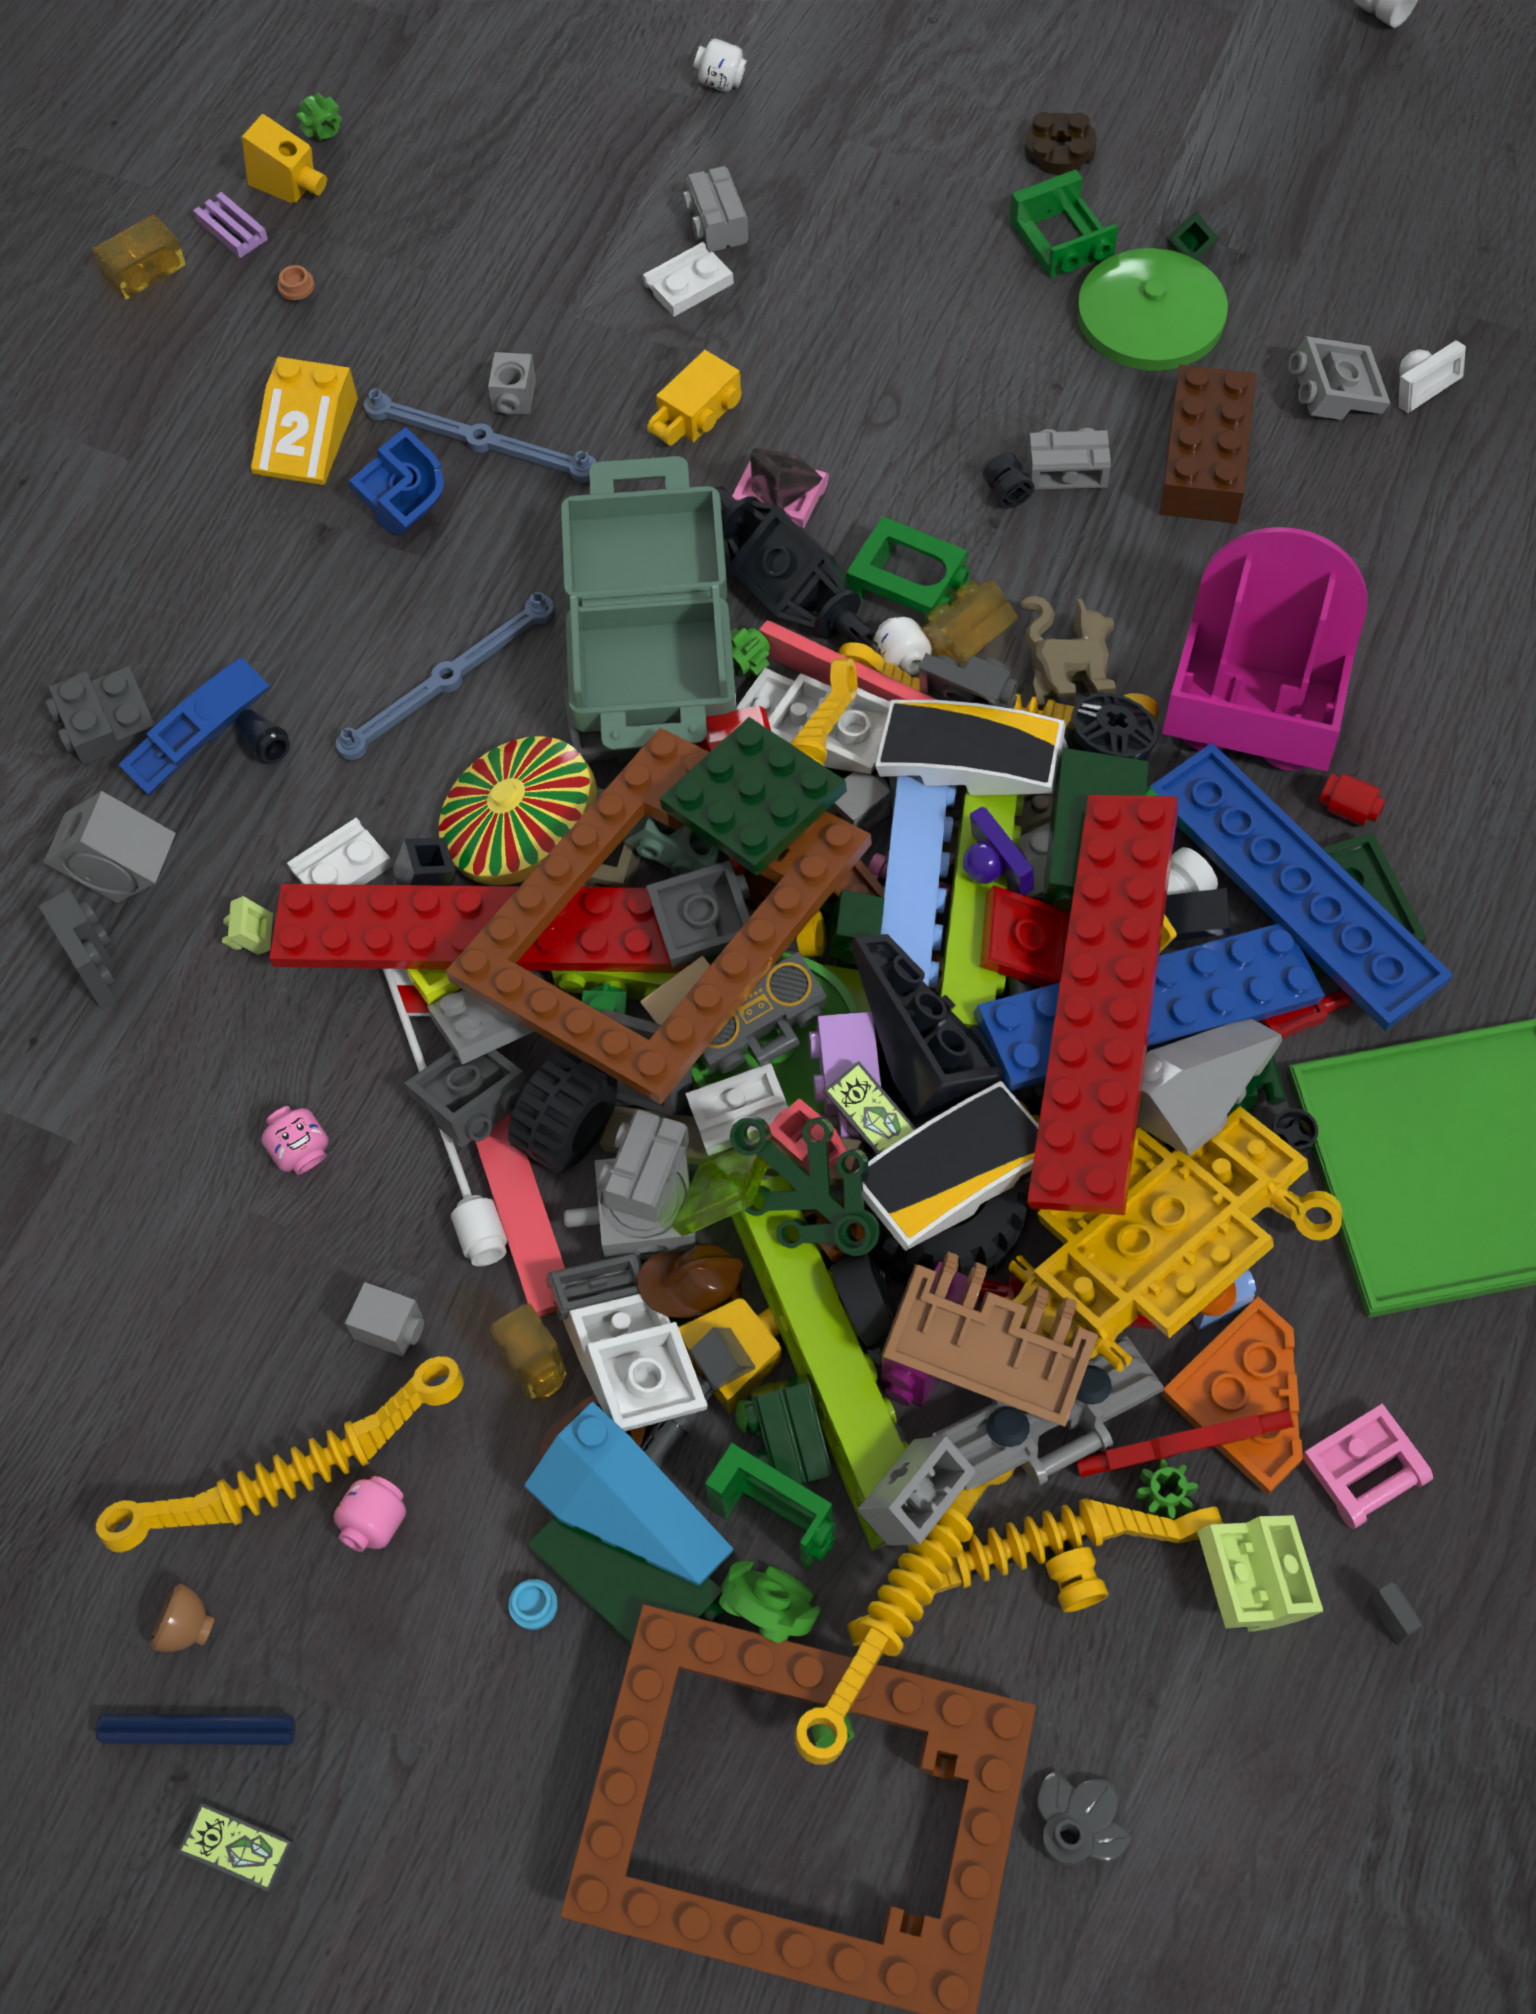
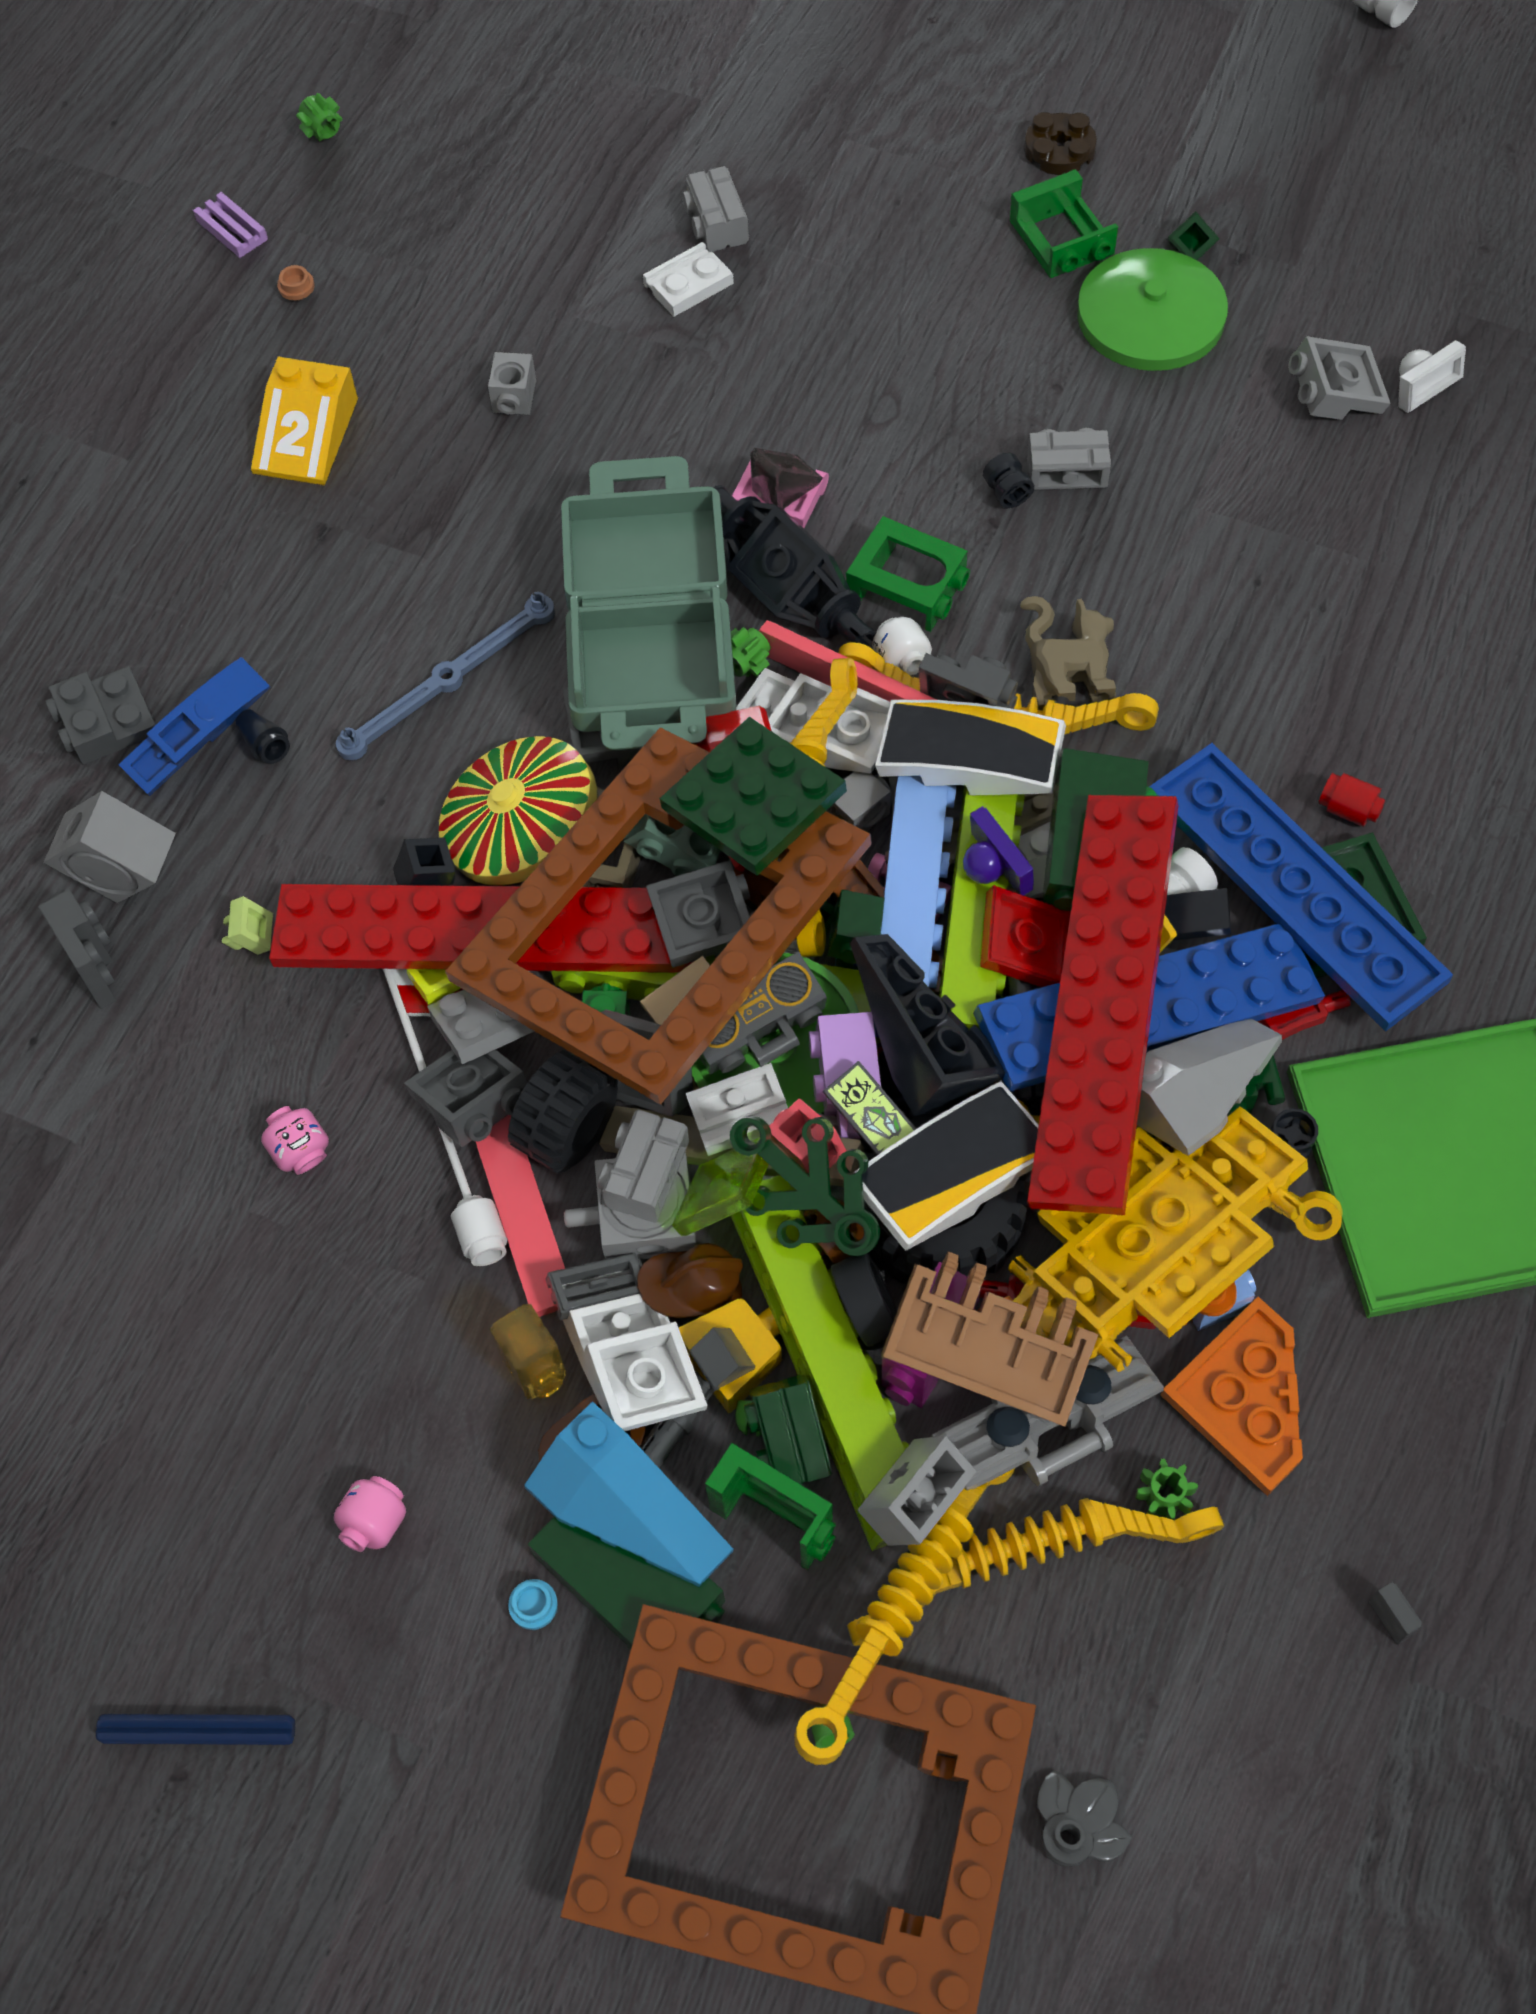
(139, 256): clear yellow brick -> none
(181, 1621): medium nougat brick -> none
(225, 1503): yellow piece -> none
(236, 1848): tile -> none
(279, 162): yellow torso -> none
(342, 858): white plate -> none
(380, 407): sand blue piece -> none
(385, 1319): light grey brick -> none
(400, 482): blue brick -> none
(695, 399): yellow brick -> none
(720, 65): white head -> none
(769, 1600): bright green plate -> none
(969, 621): clear yellow brick -> none
(1076, 1579): yellow wheel -> none
(1111, 727): black wheel -> none
(1185, 1441): red piece -> none
(1208, 444): reddish brown brick -> none
(1260, 1572): yellowish green brick -> none
(1270, 649): dark pink plate -> none
(1357, 1452): bright pink plate -> none

